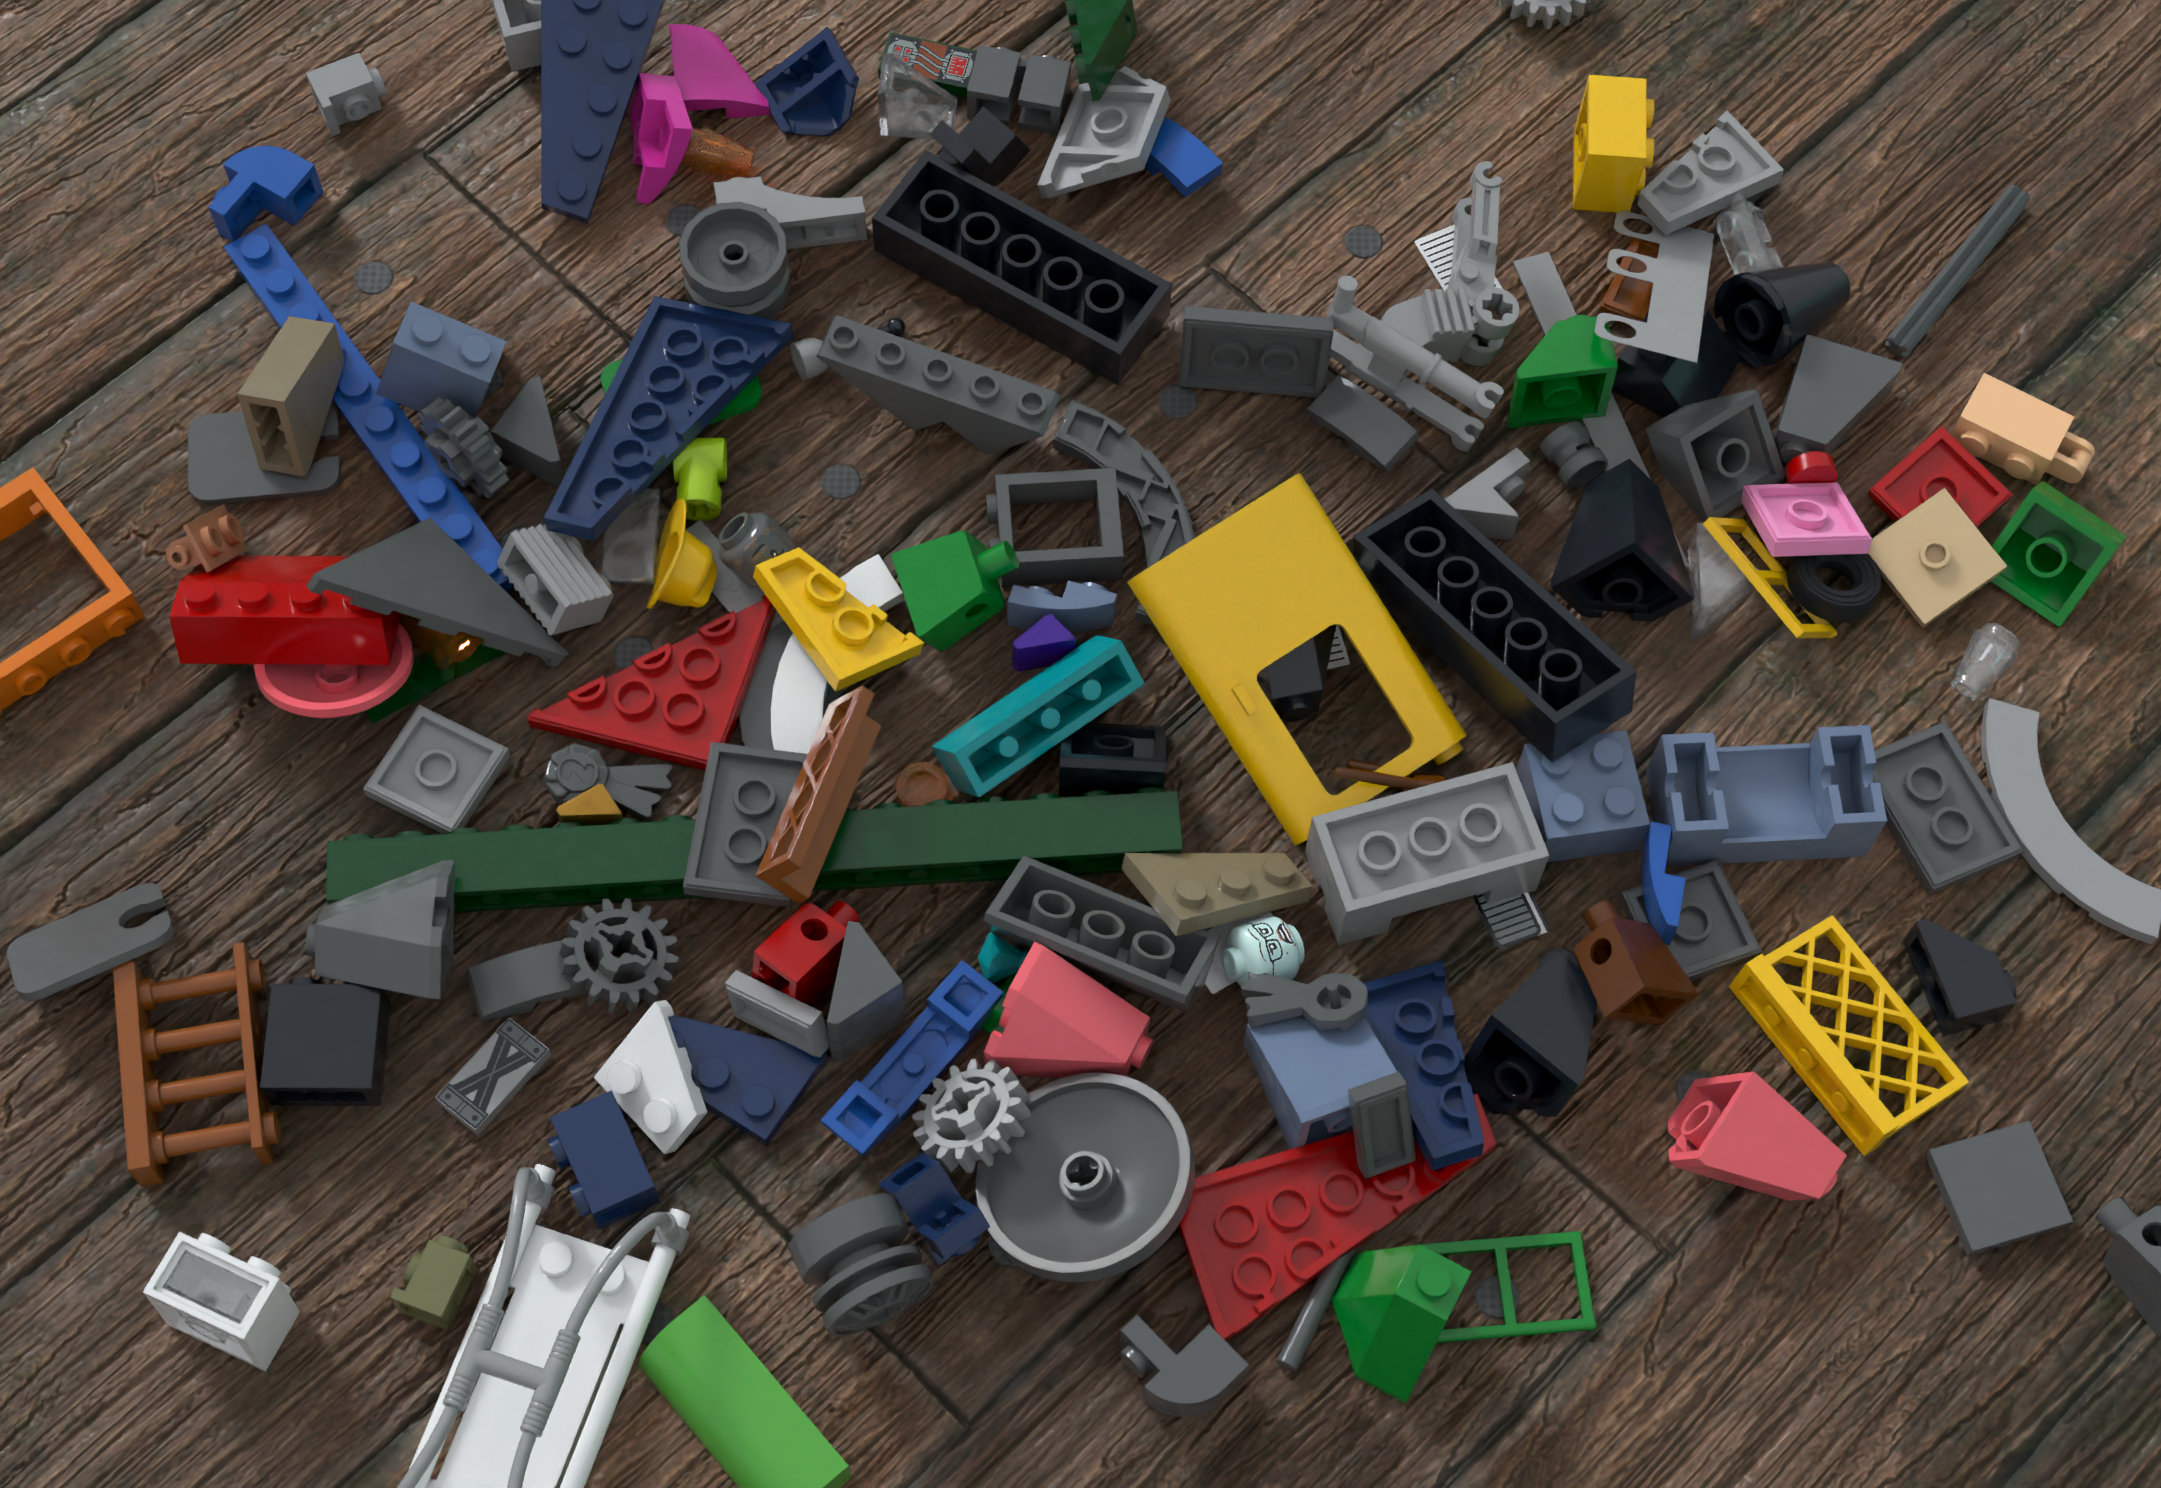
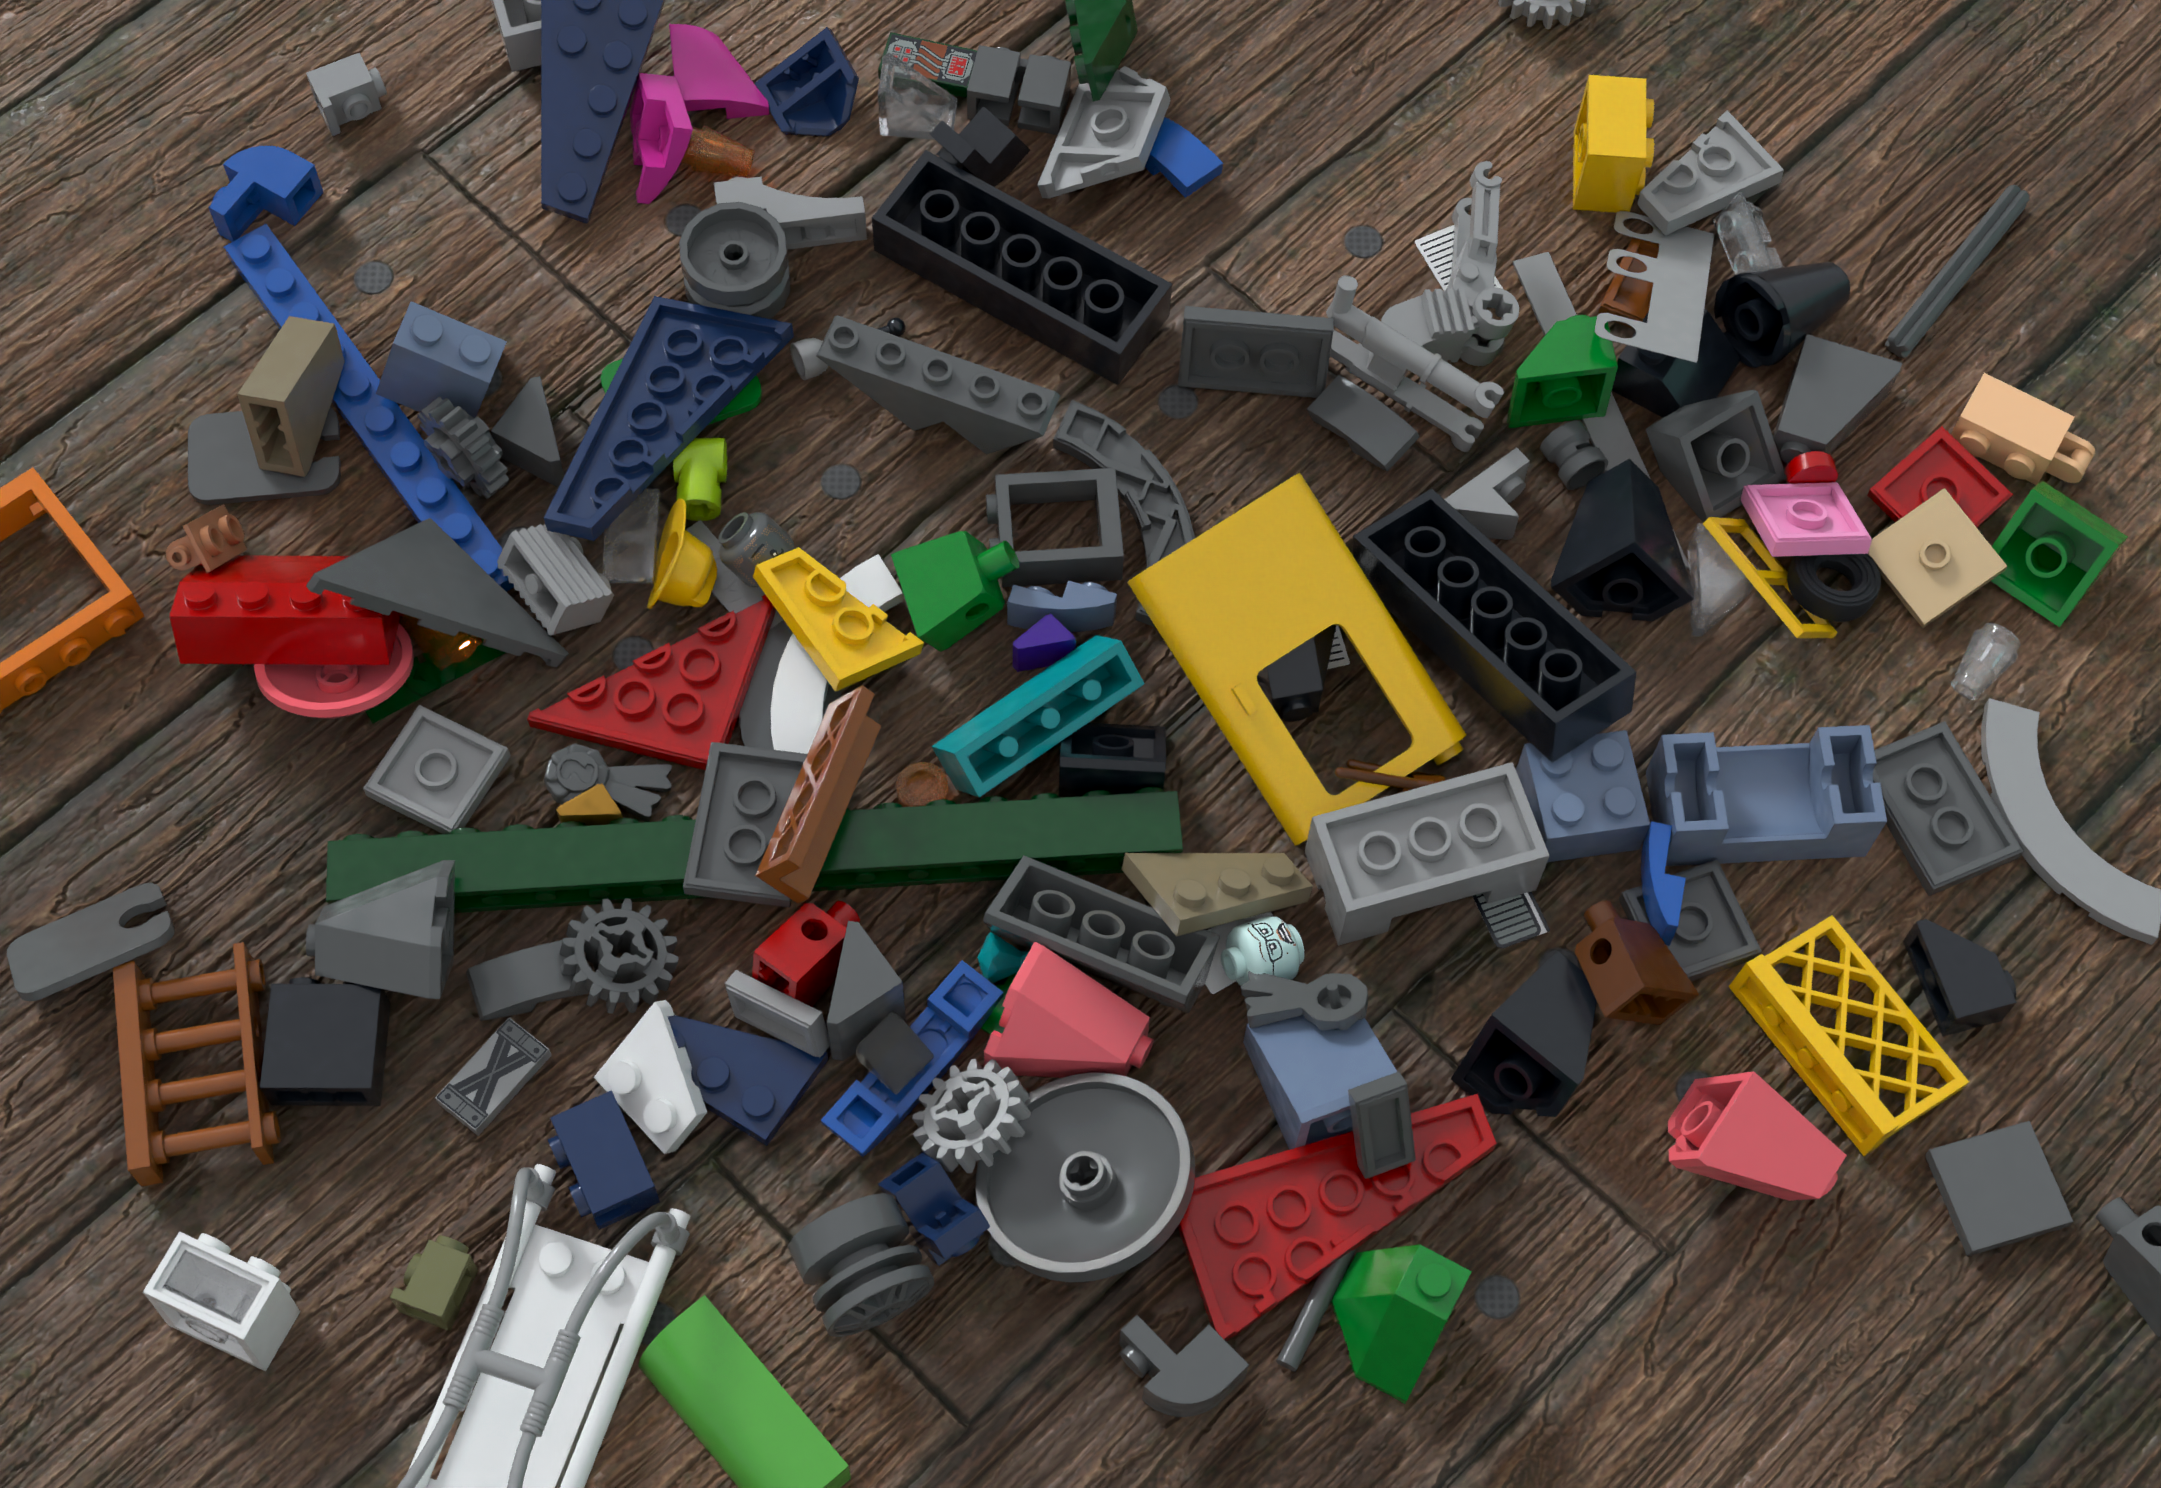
(893, 1052): none -> clear smoke slope
(1419, 1036): dark blue wing -> none
(1511, 1327): green window -> none

